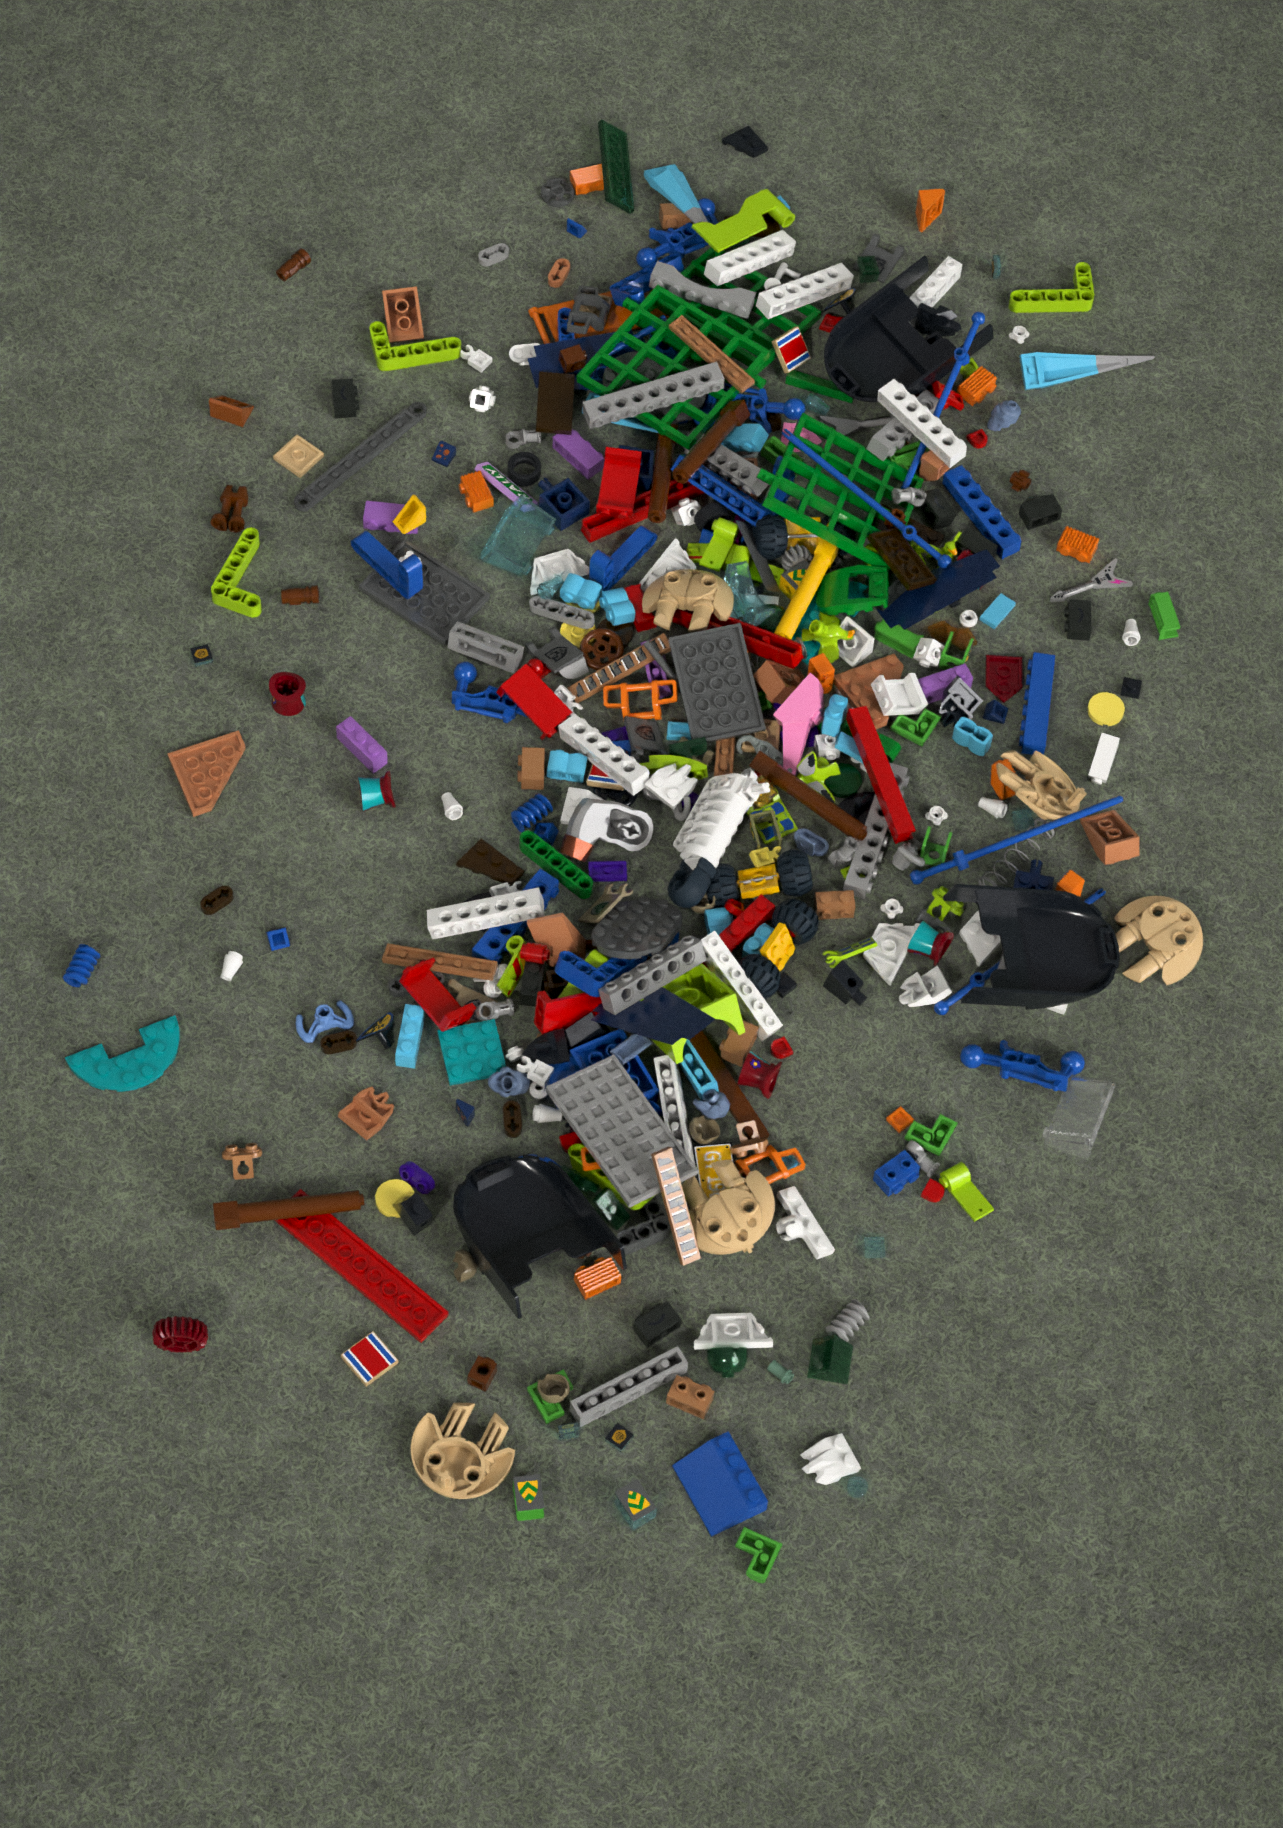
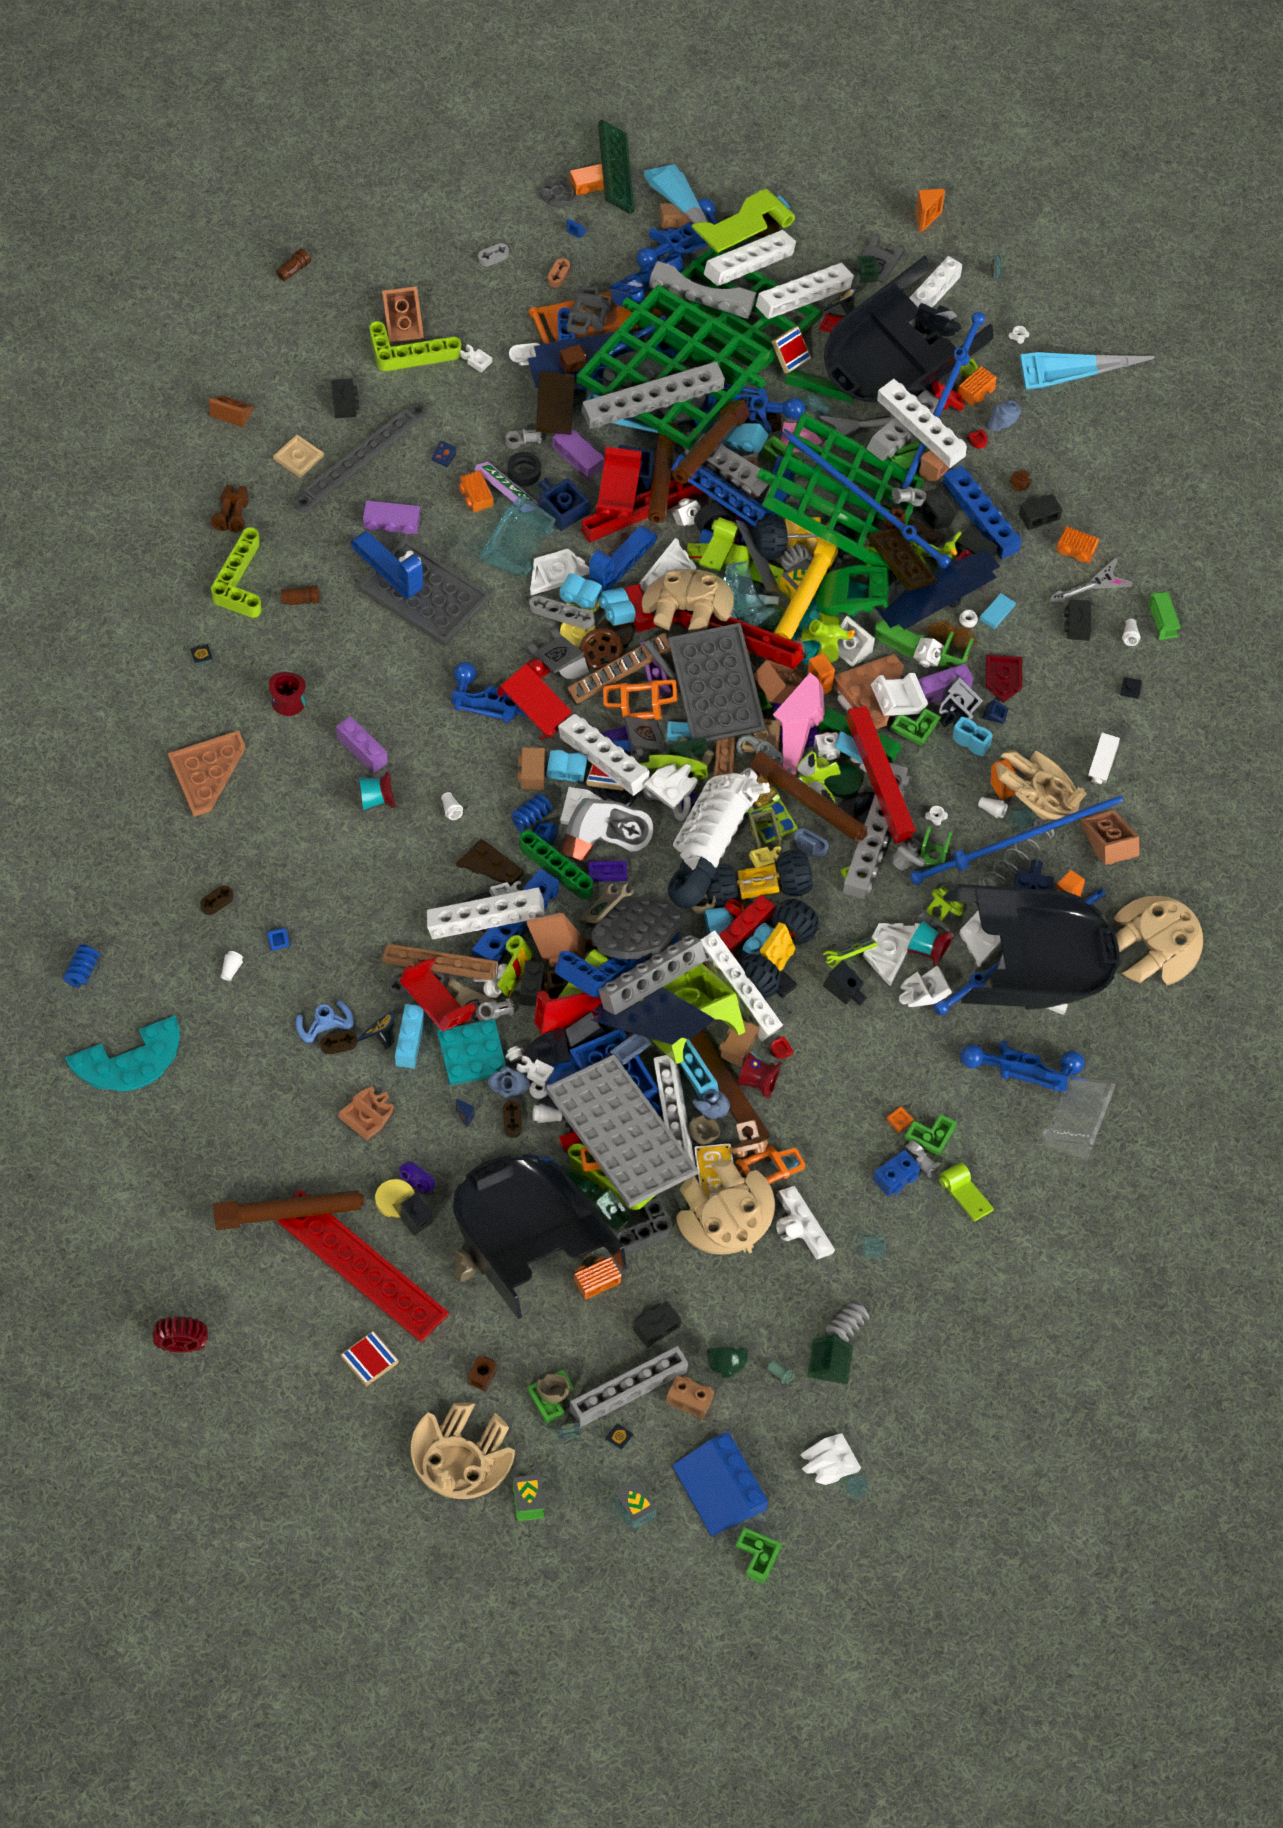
(242, 1154): medium nougat bracket -> none
(411, 515): yellow slope -> none
(477, 402): white brick -> none
(485, 647): light grey brick -> none
(535, 952): red brick -> none
(549, 587): clear light blue cone -> none
(567, 698): white plate -> none
(675, 1205): tile -> none
(711, 353): medium nougat tile -> none
(732, 1331): white wing -> none
(746, 141): black wing -> none
(783, 269): white piece -> none
(834, 715): medium azure brick -> none
(834, 904): medium nougat brick -> none
(845, 852): light grey connector -> none
(891, 903): white plate -> none
(933, 1191): red tile -> none
(1038, 703): blue brick -> none
(1057, 300): lime beam -> none
(1106, 709): light yellow tile -> none

